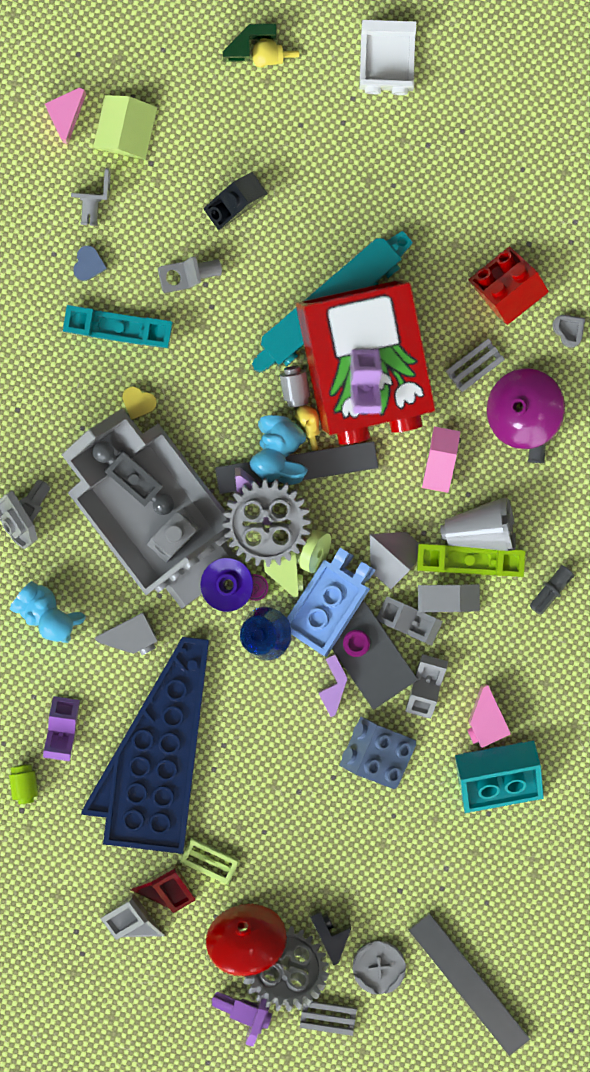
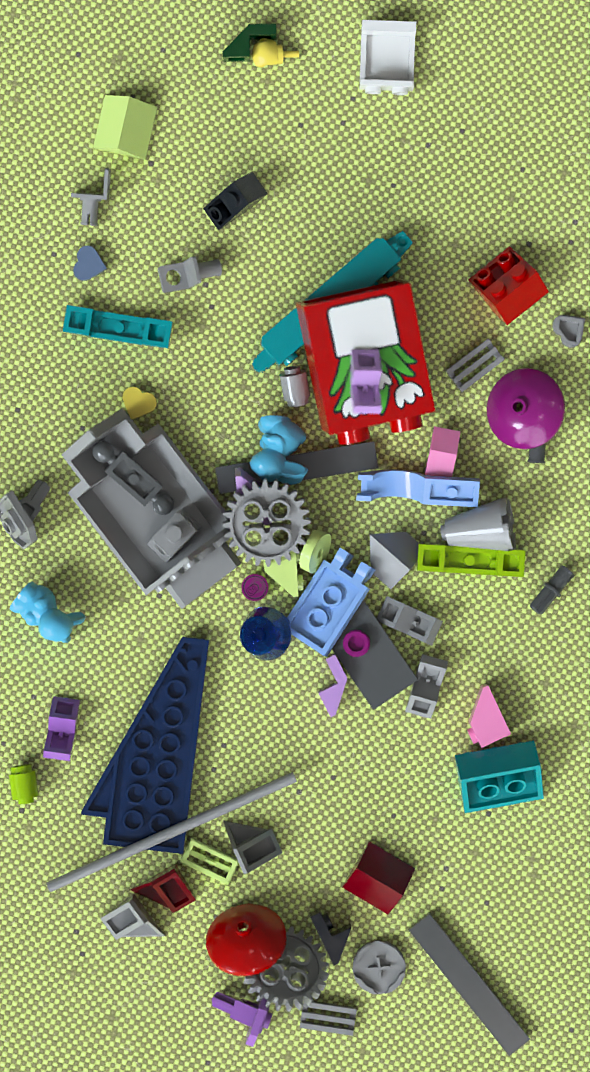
(65, 112): bright pink slope -> none
(131, 636): light grey slope -> none
(171, 832): none -> light grey piece
(214, 587): dark purple dish -> none
(252, 845): none -> light grey slope
(309, 420): light yellow piece -> none
(377, 753): sand blue bracket -> none
(379, 878): none -> dark red slope
(419, 487): none -> light blue piece
(449, 598): light grey slope -> none

